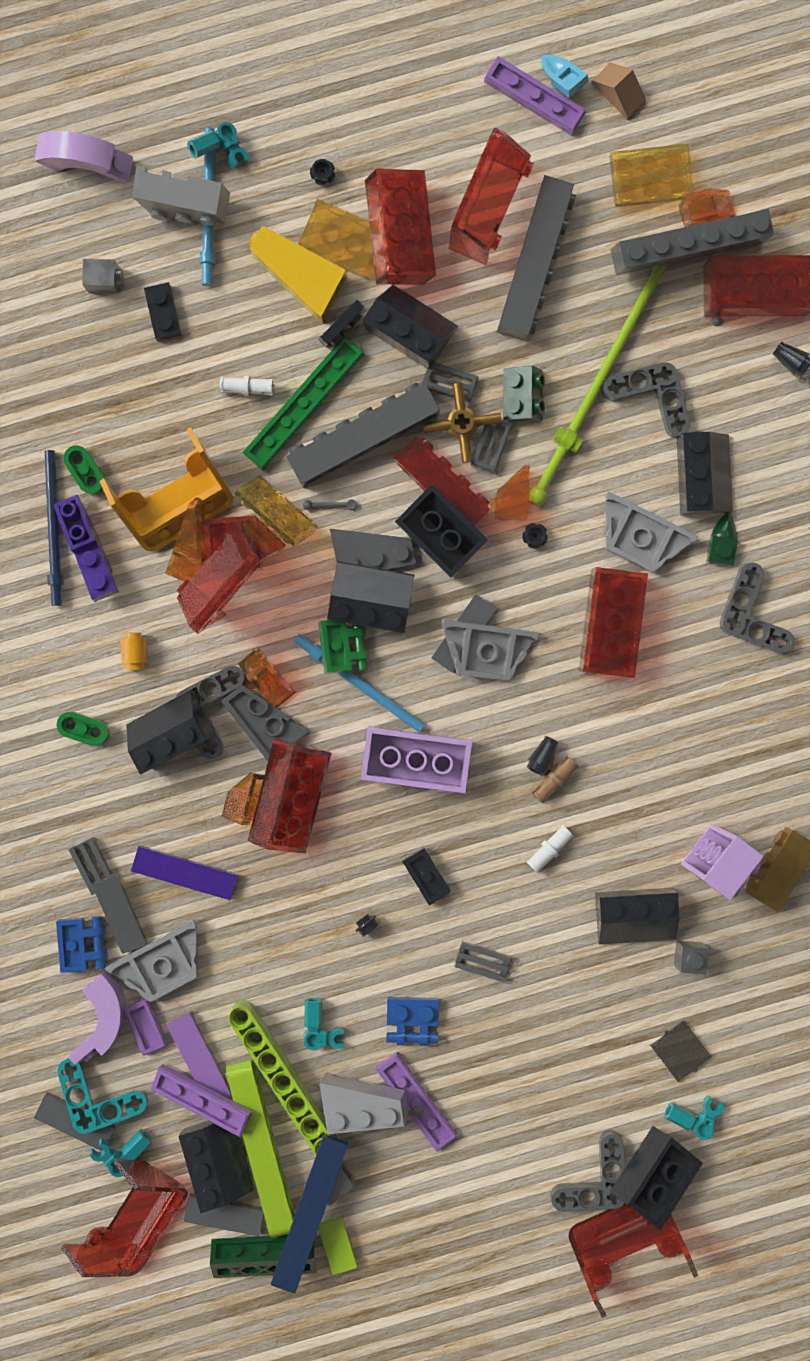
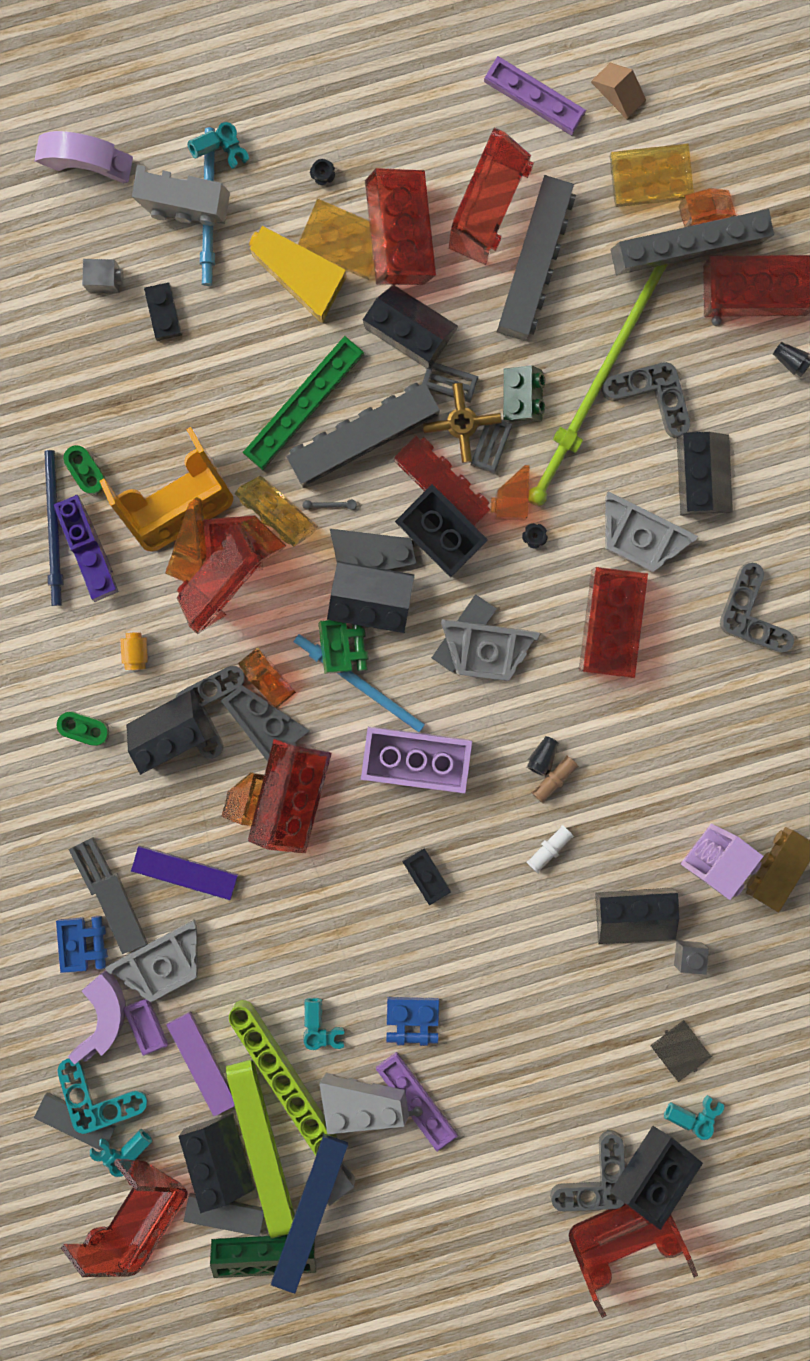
(201, 1100): medium lavender tile -> none
(247, 386): white pin -> none
(337, 1245): lime tile -> none
(350, 316): black plate -> none
(366, 924): black plate -> none
(480, 971): dark grey tile -> none
(564, 74): medium azure plate -> none
(723, 542): dark green plate -> none

